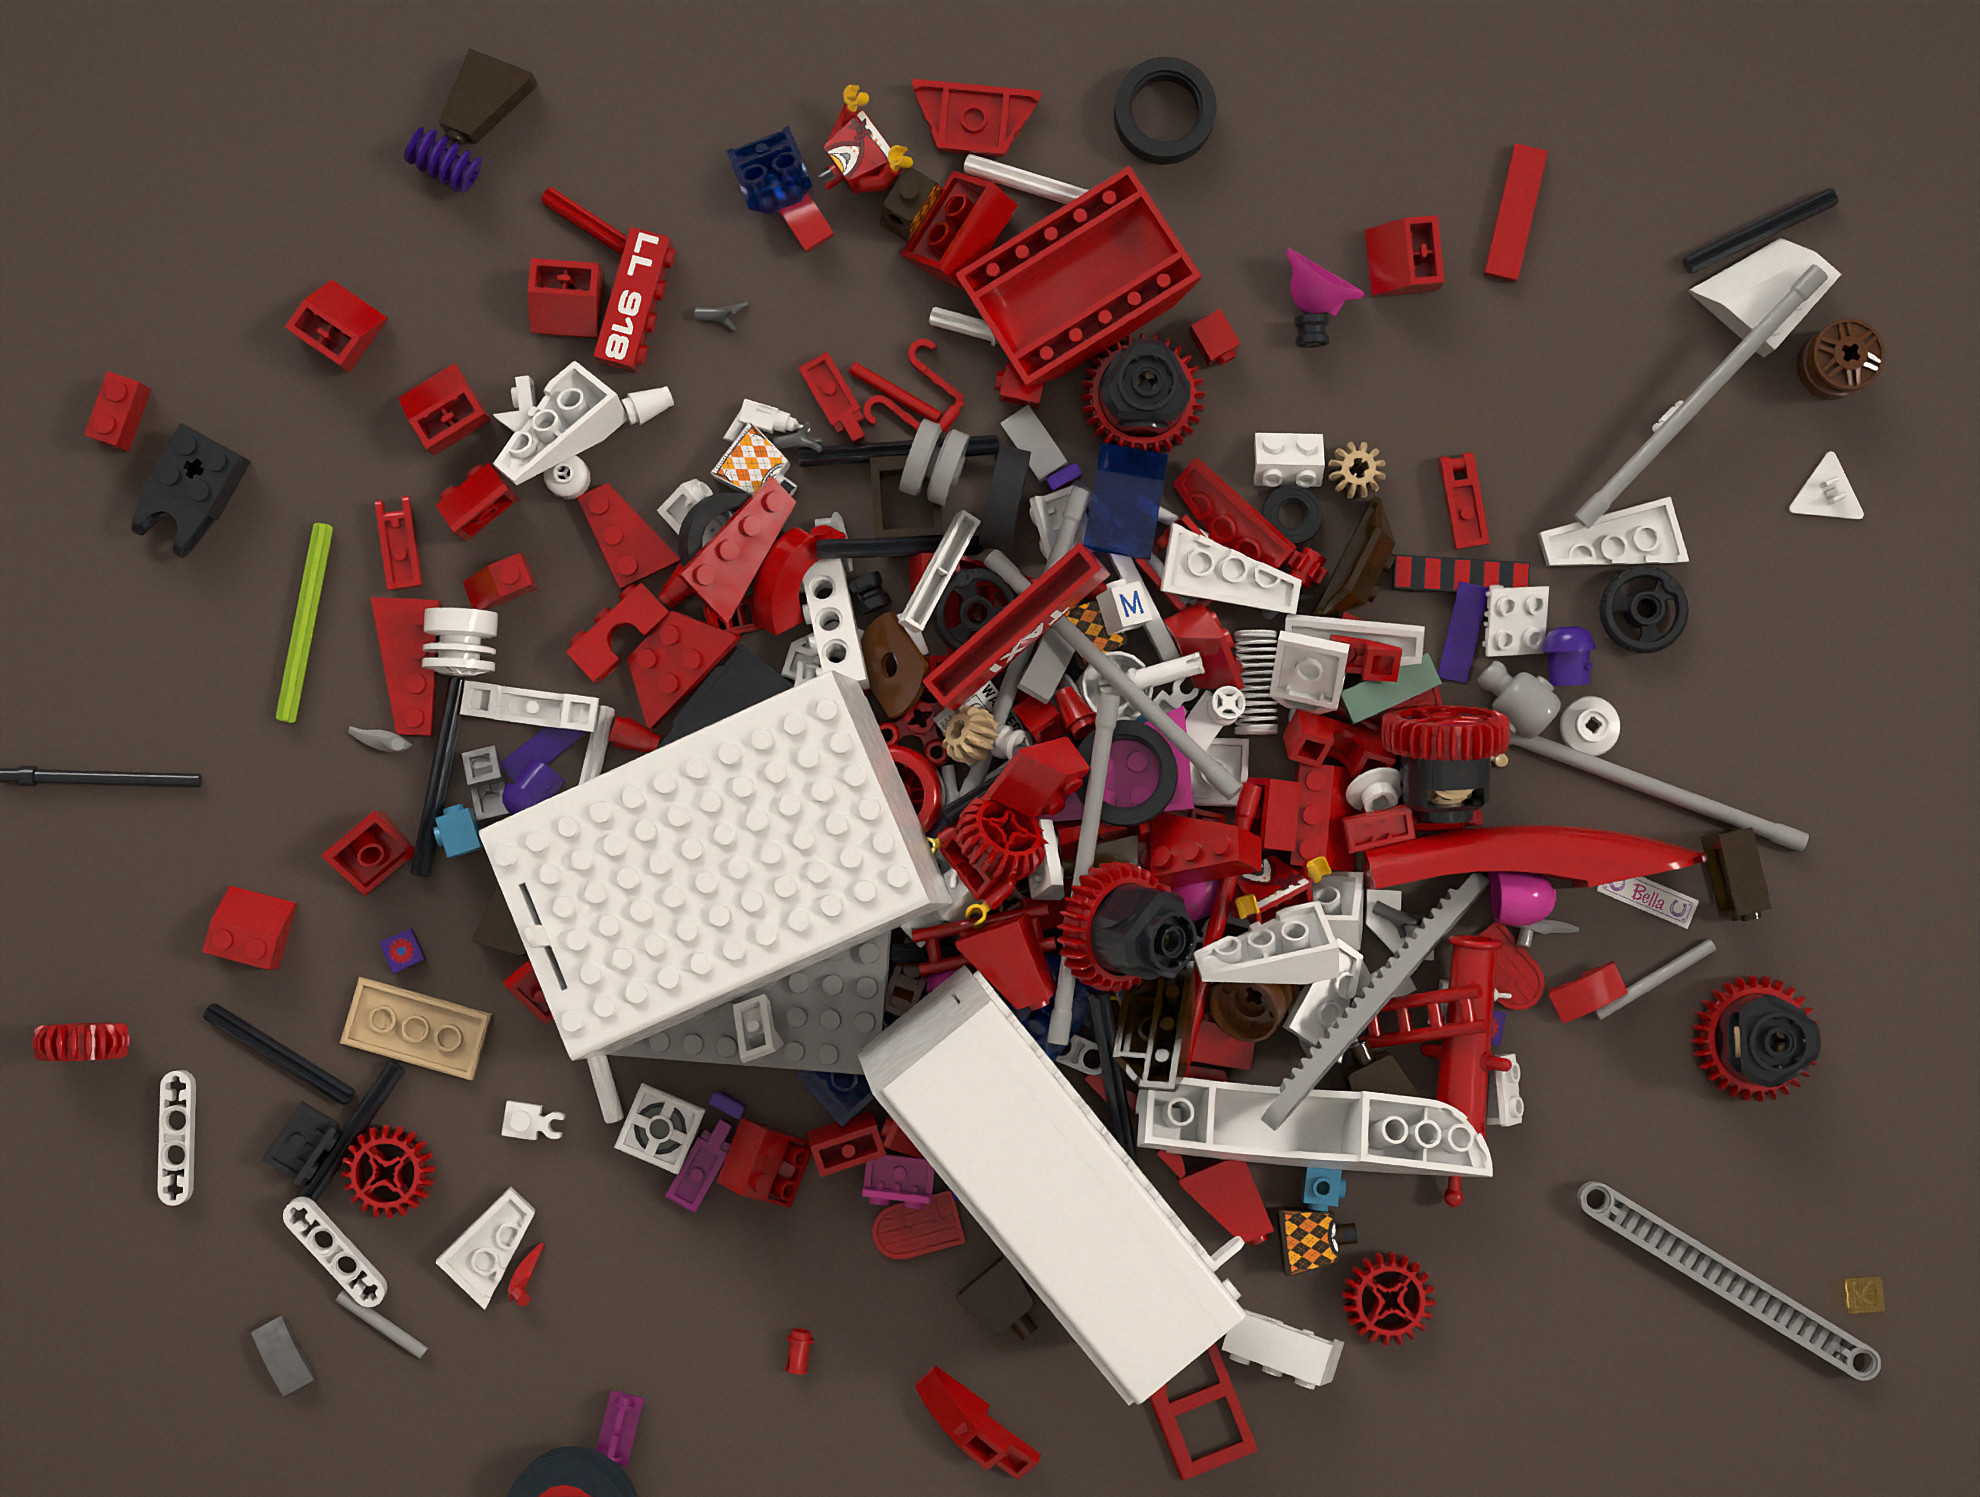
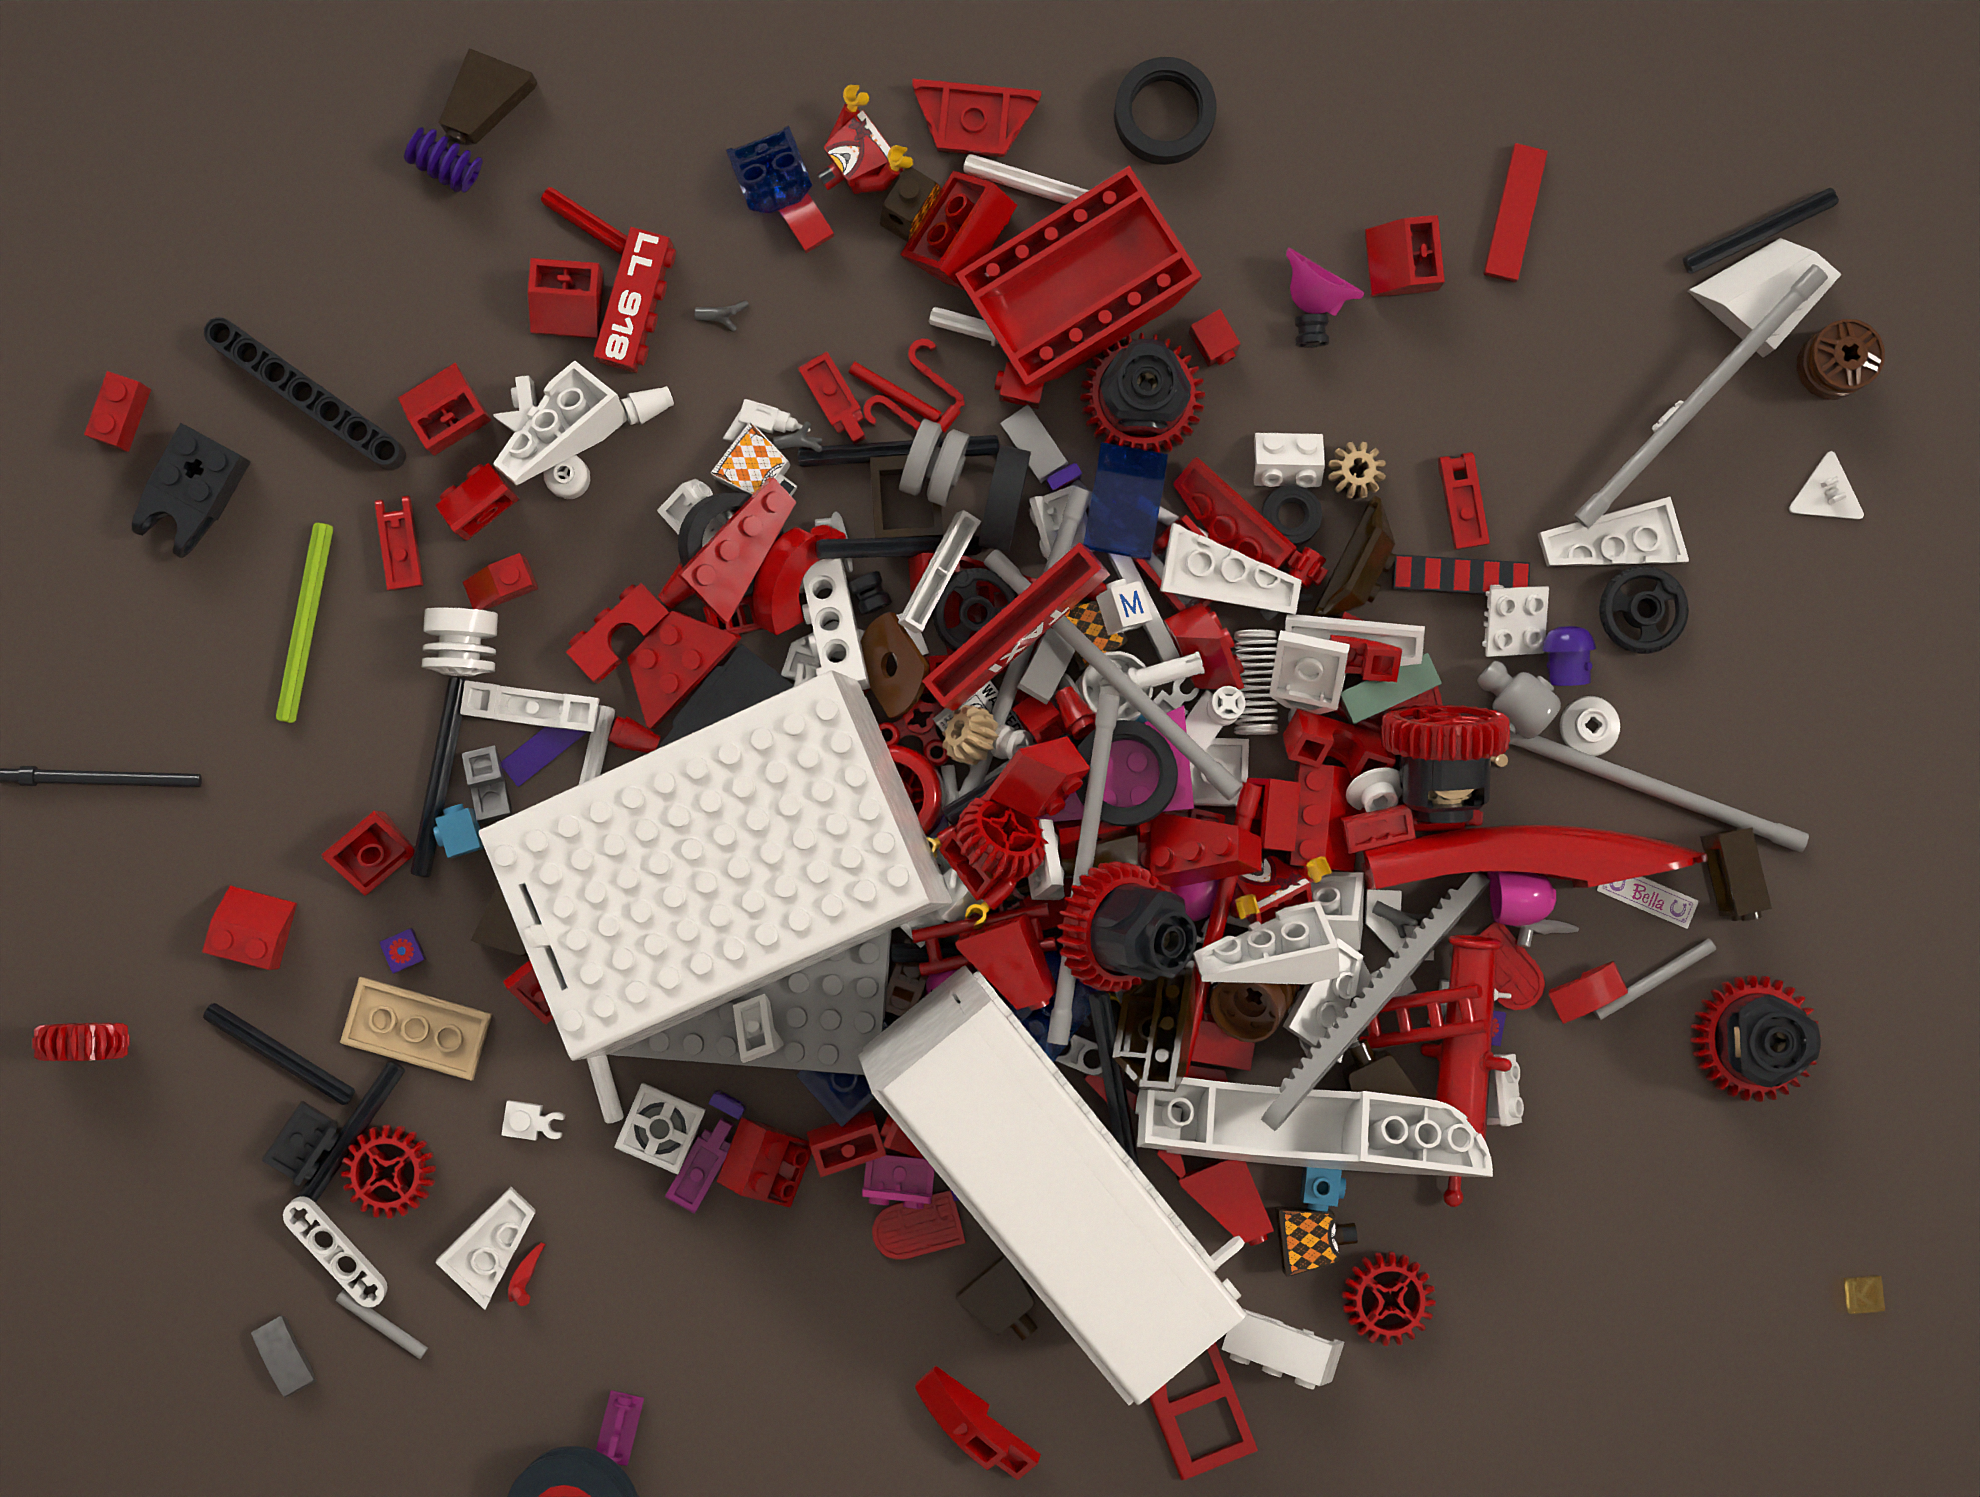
(184, 1138): white beam -> none
(290, 387): none -> black beam
(336, 324): red slope -> none
(381, 739): light grey bar -> none
(401, 645): red wing -> none
(532, 786): dark purple piece -> none
(624, 537): red wing -> none
(800, 1342): red pin -> none
(1463, 632): dark purple sticker -> none
(1729, 1281): light grey gear -> none

